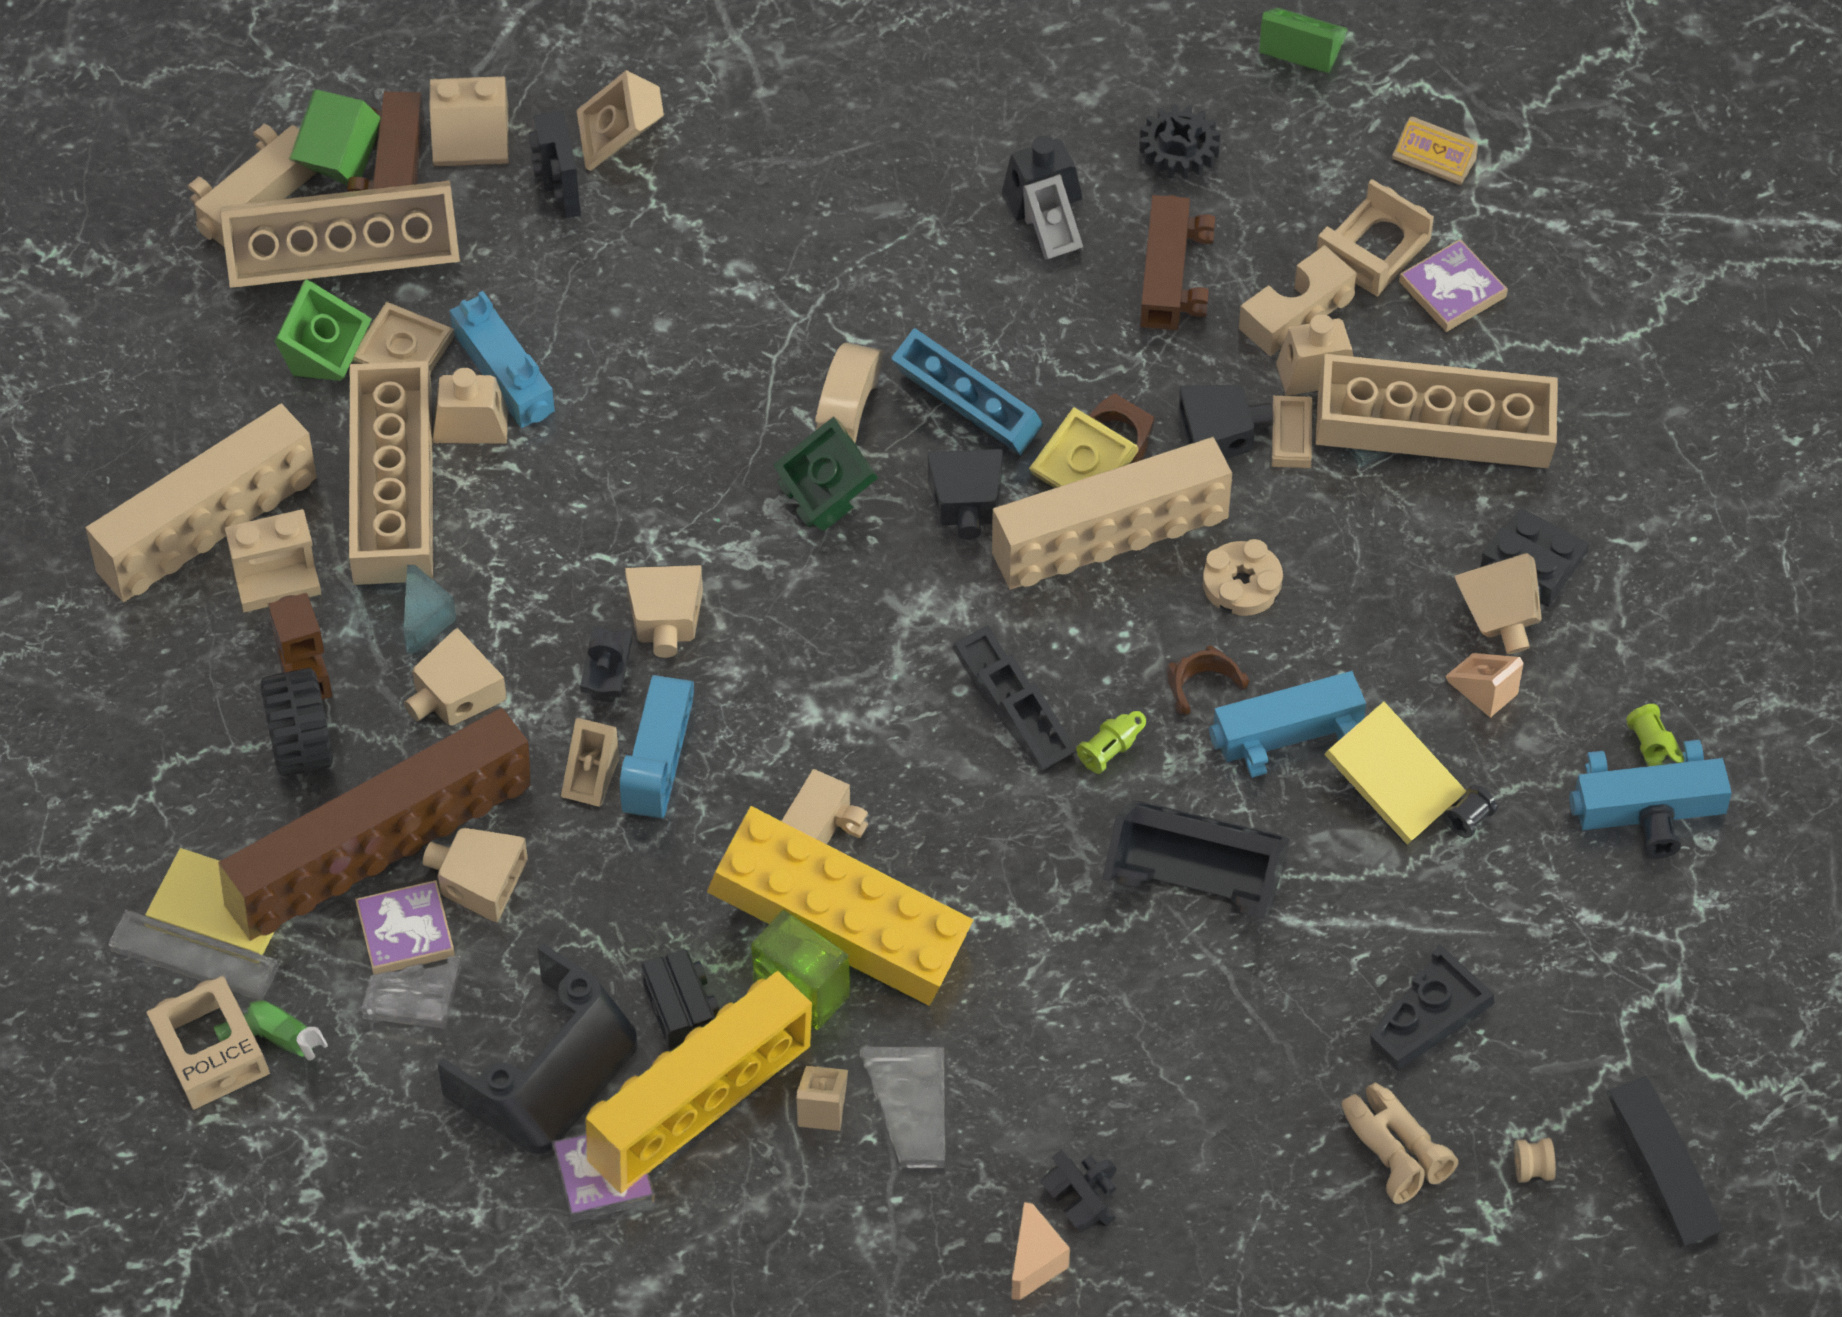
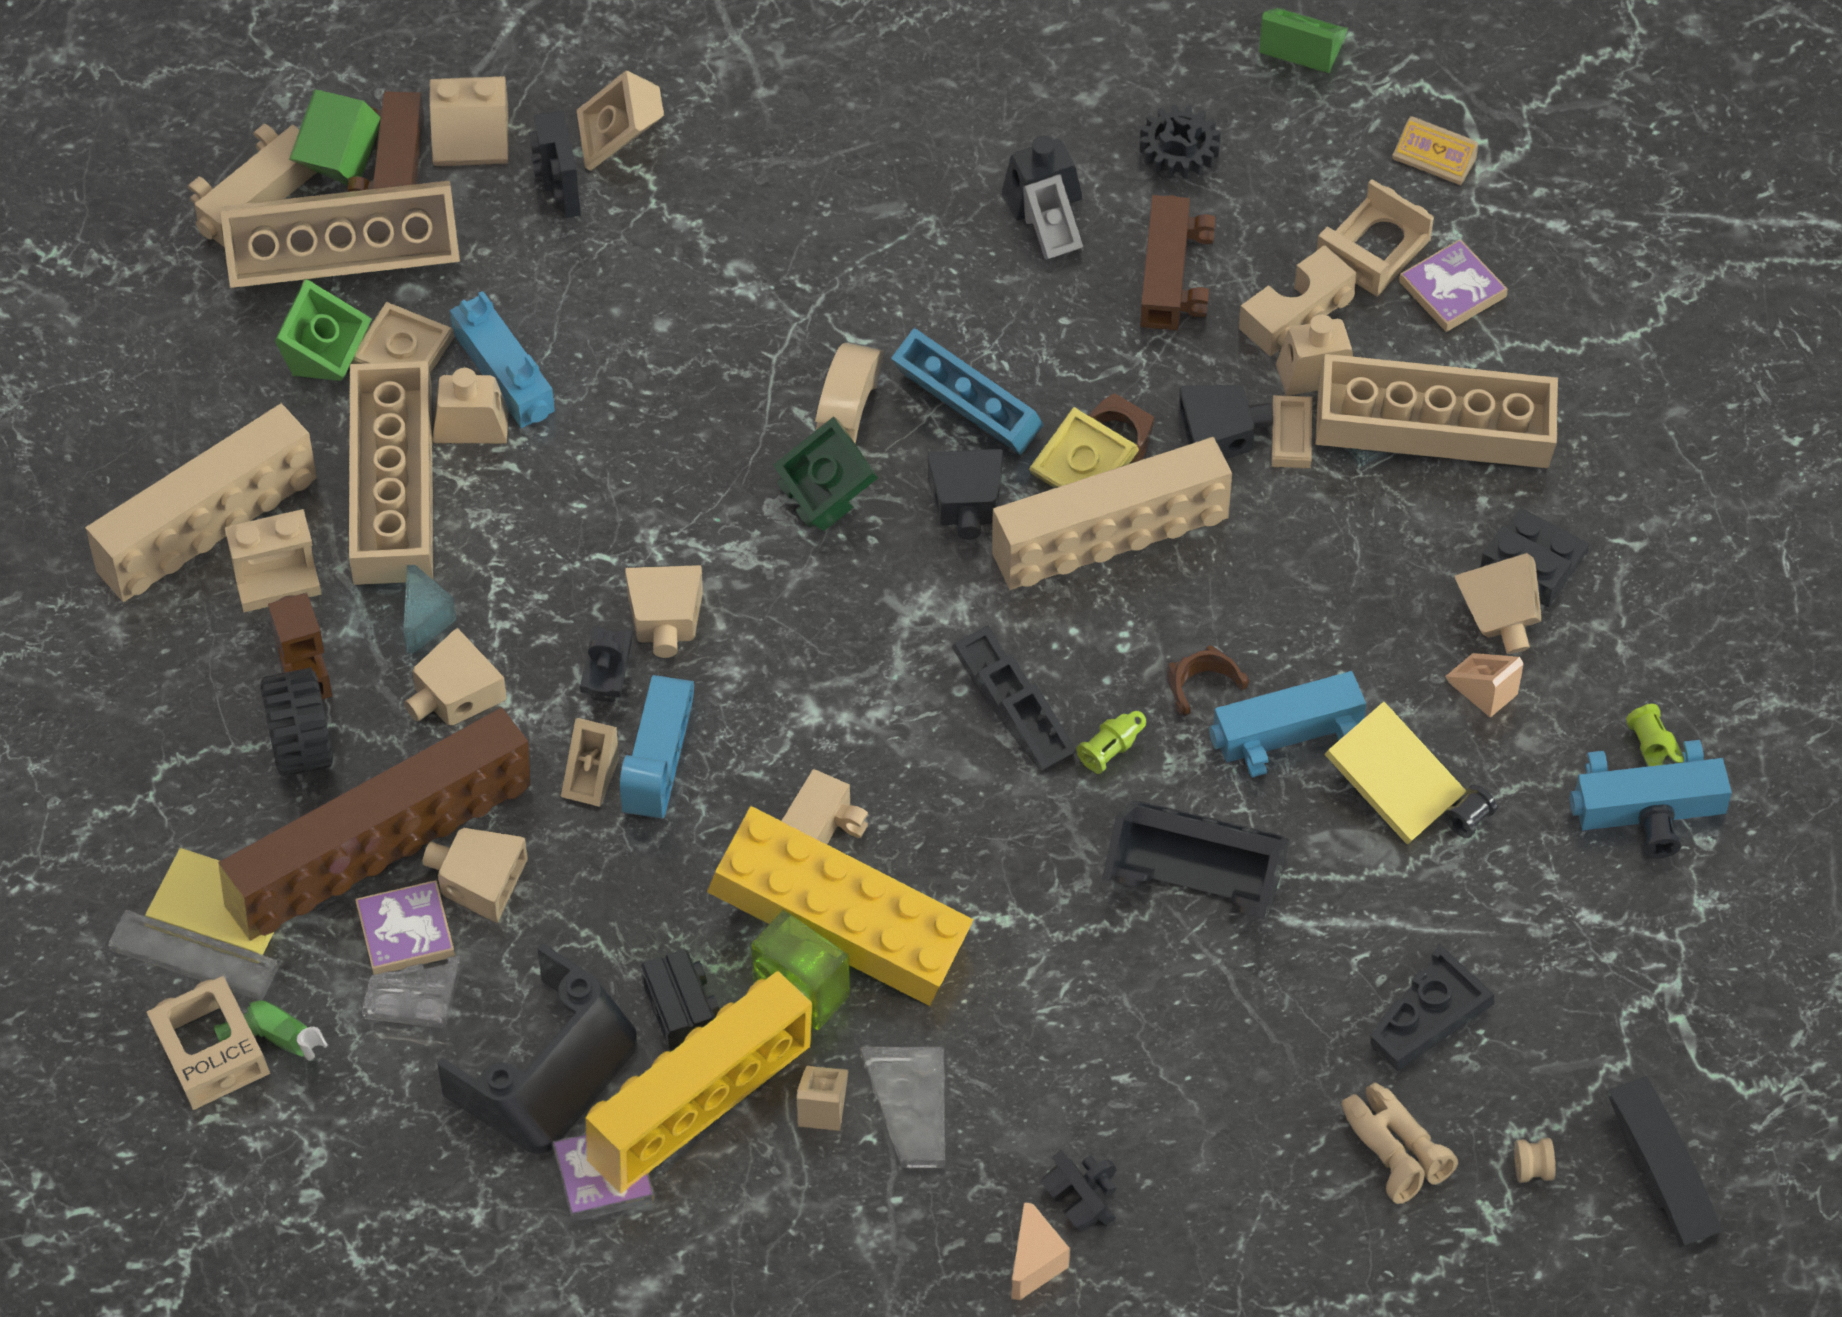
(1248, 558): tan plate -> none

